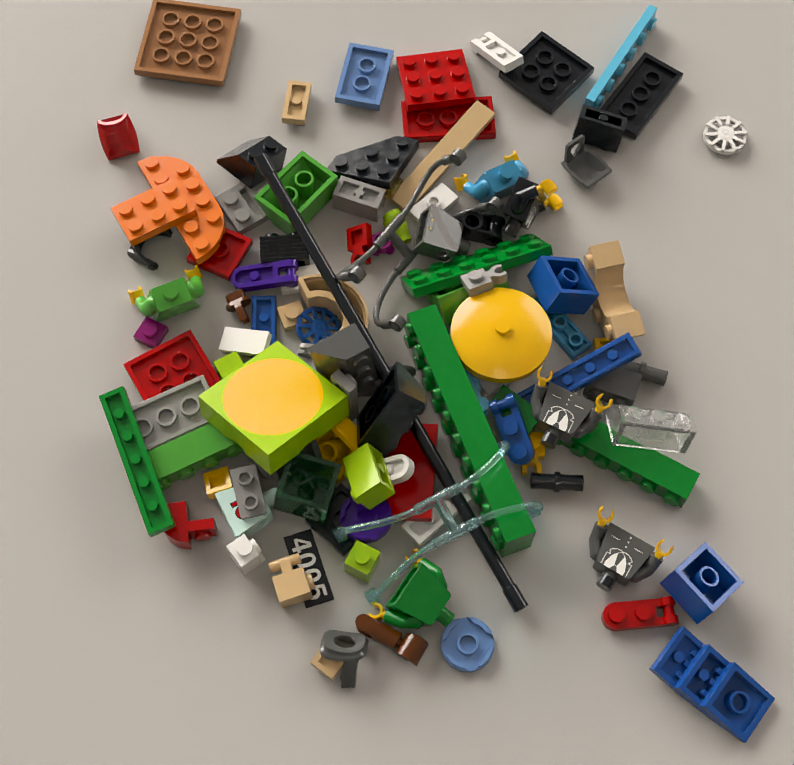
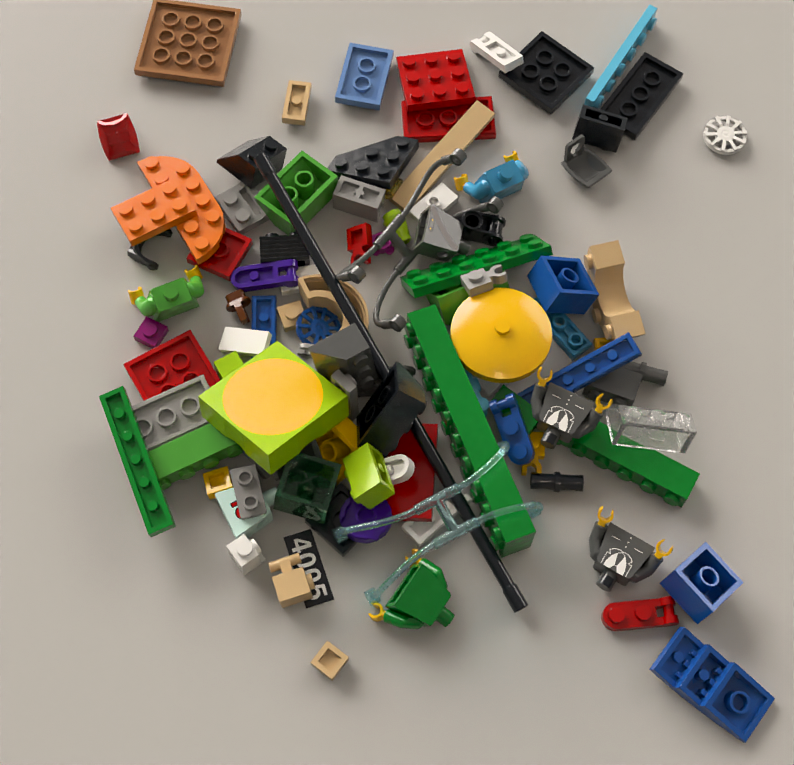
(186, 530): red brick -> none
(350, 655): dark grey piece -> none
(362, 561): lime brick -> none
(409, 648): reddish brown piece -> none
(467, 644): medium blue tile -> none
(527, 201): black torso -> none

